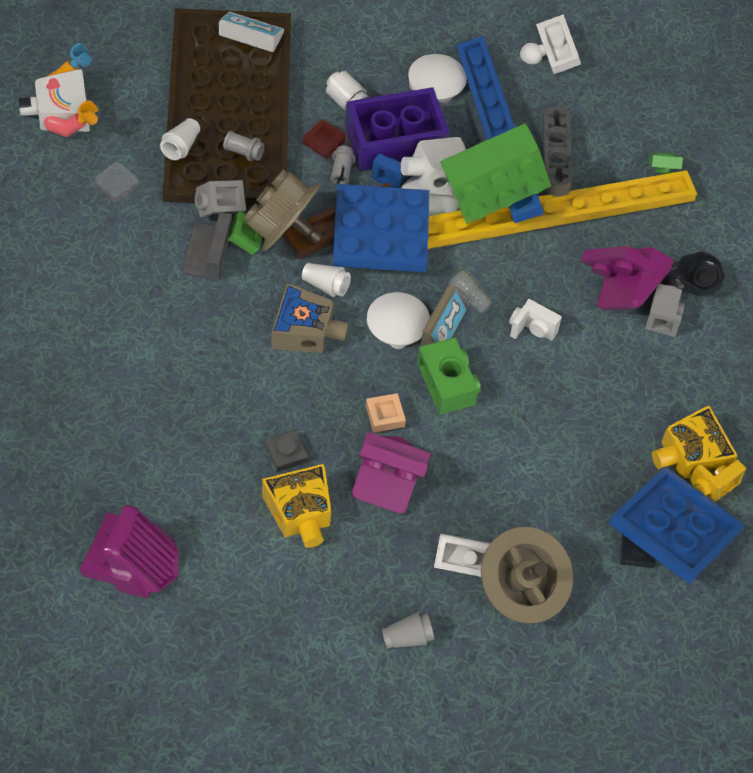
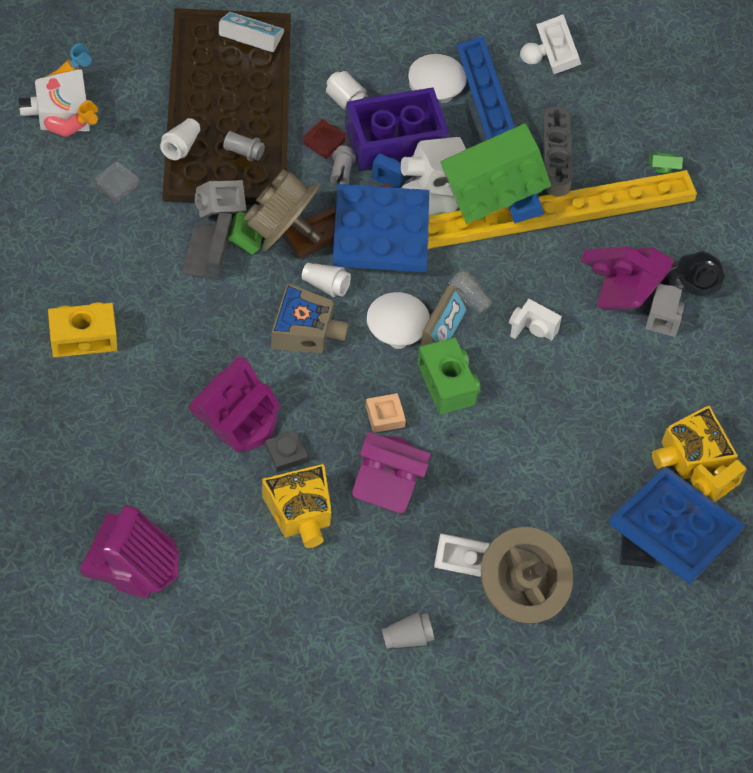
(96, 338): none -> yellow brick
(238, 407): none -> magenta piece

